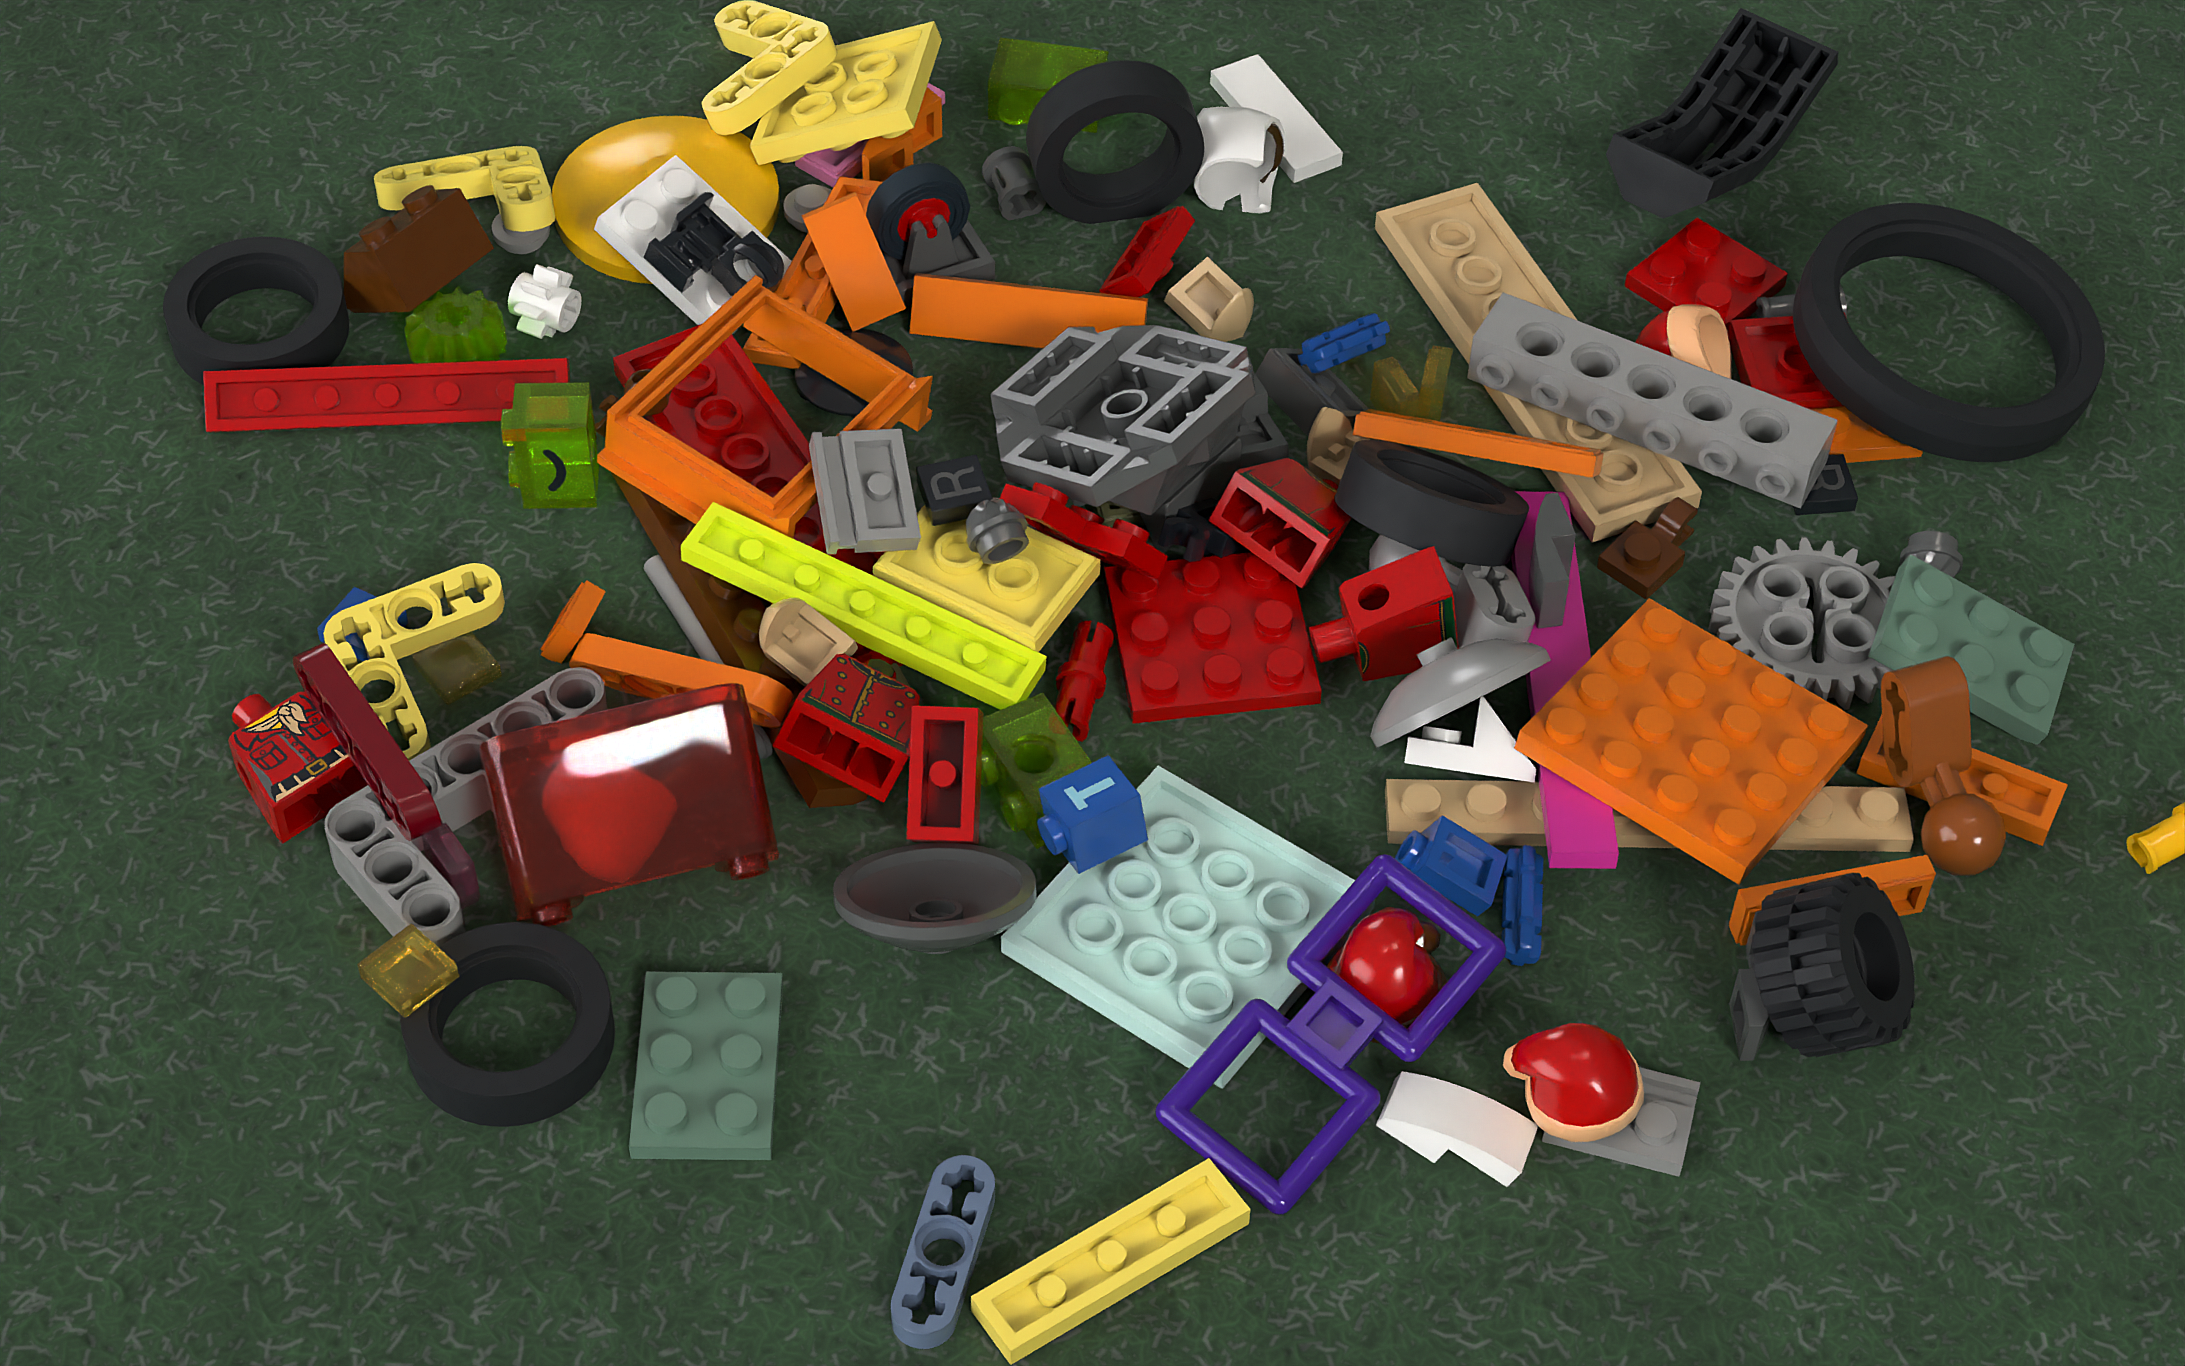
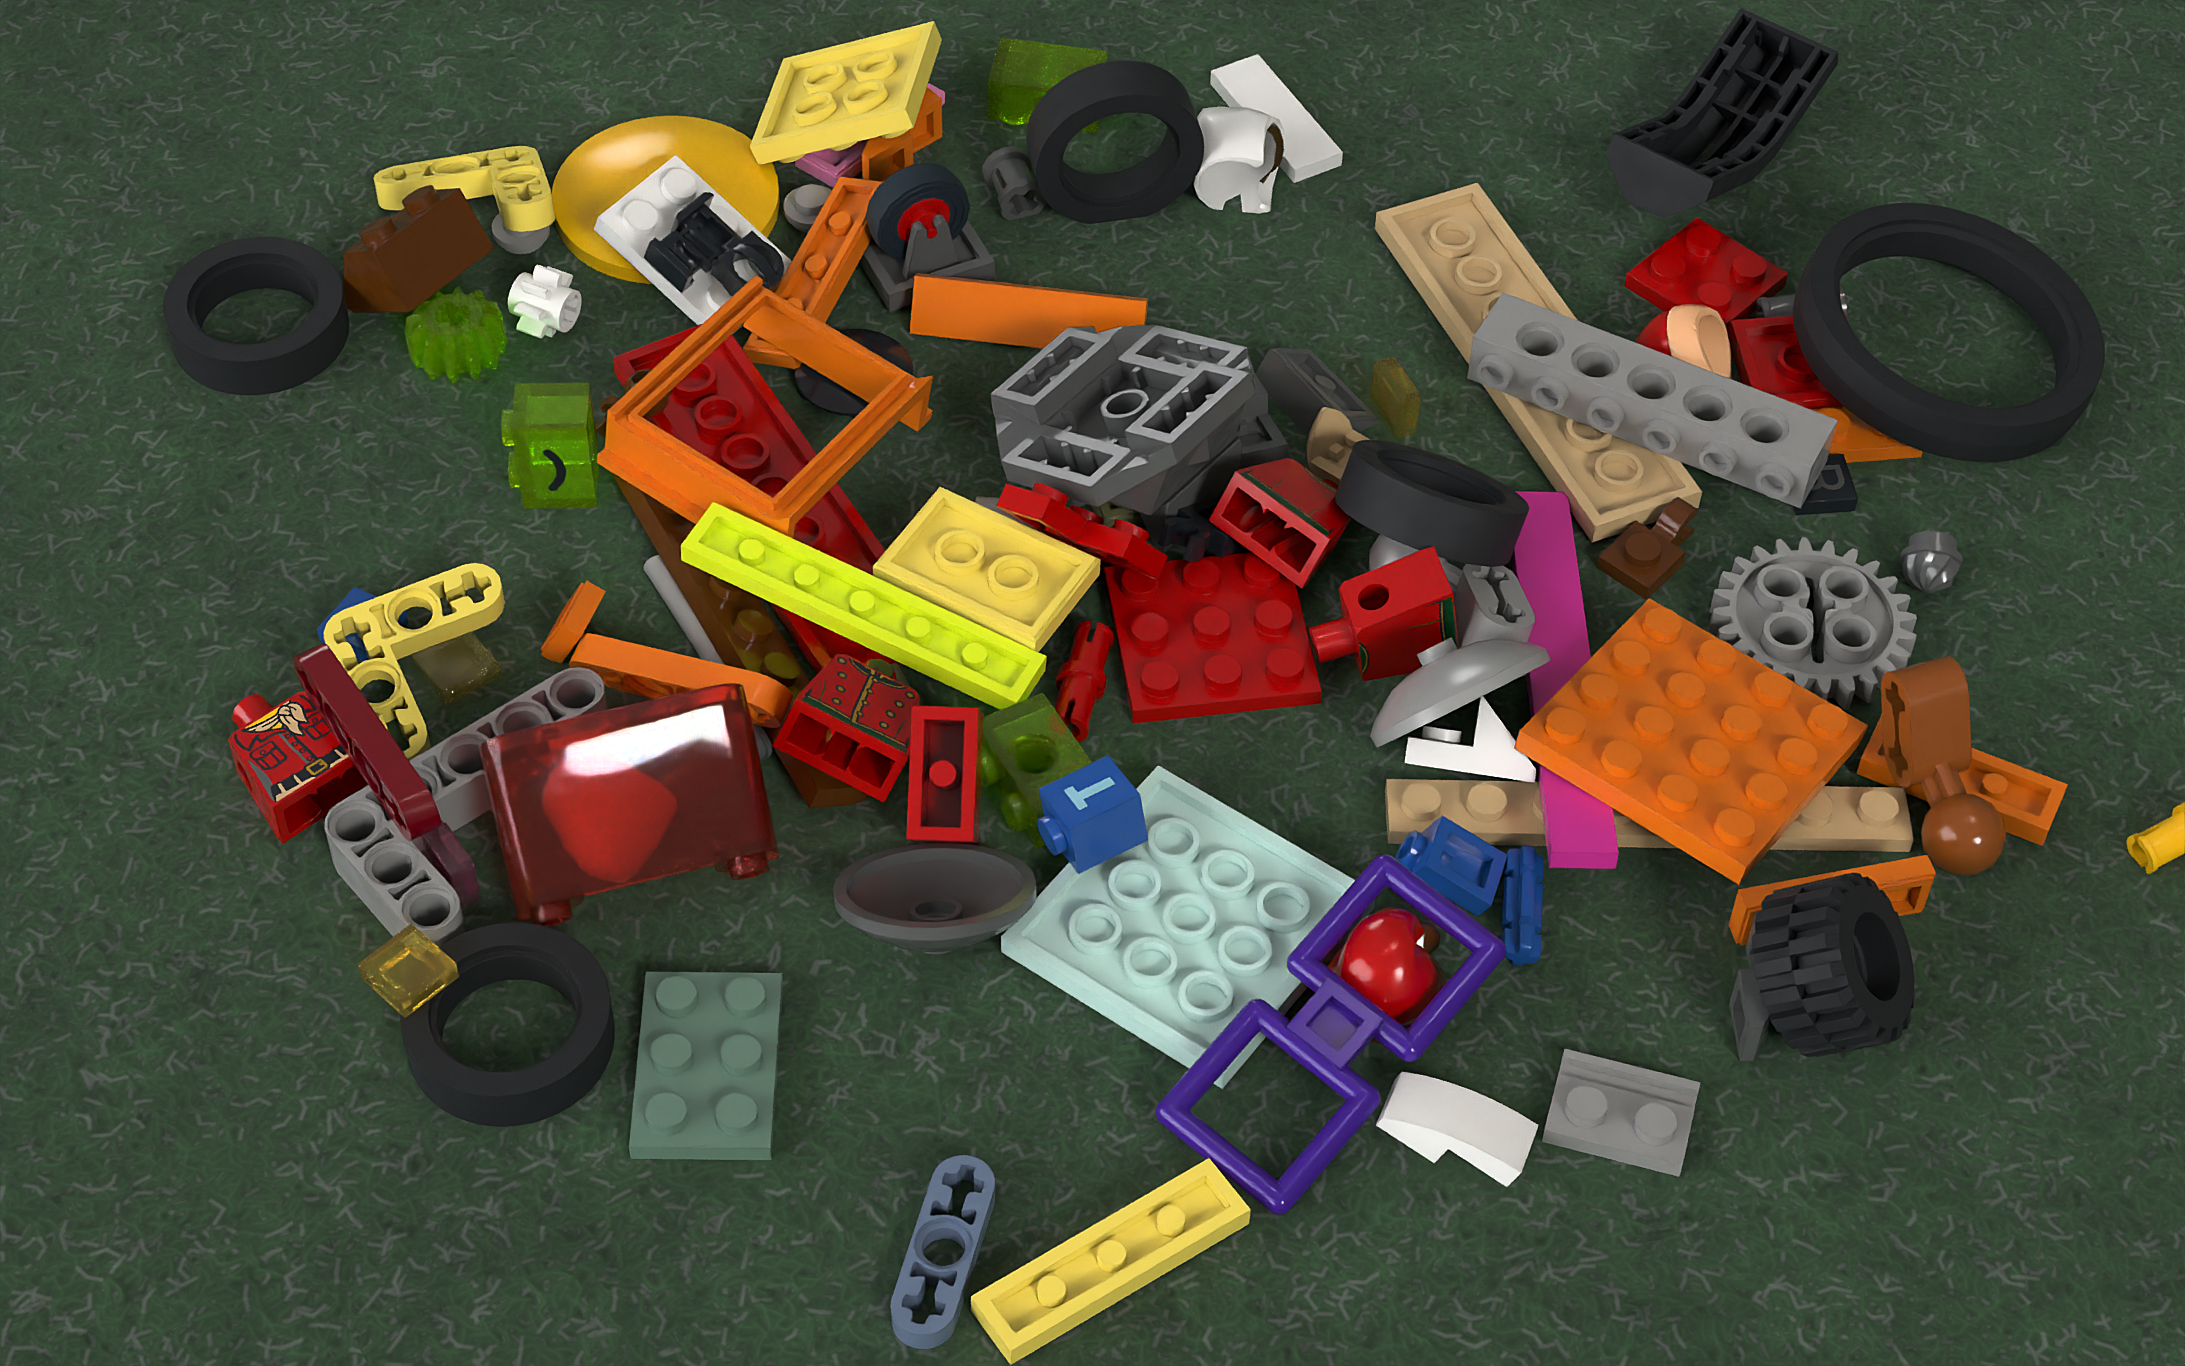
(370, 394): red plate -> none
(785, 56): light yellow beam -> none
(801, 639): tan plate -> none
(853, 261): orange slope -> none
(864, 491): light grey plate -> none
(952, 488): black tile -> none
(996, 531): dark grey plate -> none
(1149, 254): red plate -> none
(1212, 302): tan plate -> none
(1343, 343): blue axle -> none
(1435, 383): clear yellow tile -> none
(1479, 442): orange tile -> none
(1551, 562): dark grey slope -> none
(1577, 1081): red piece -> none
(2007, 659): sand green plate -> none

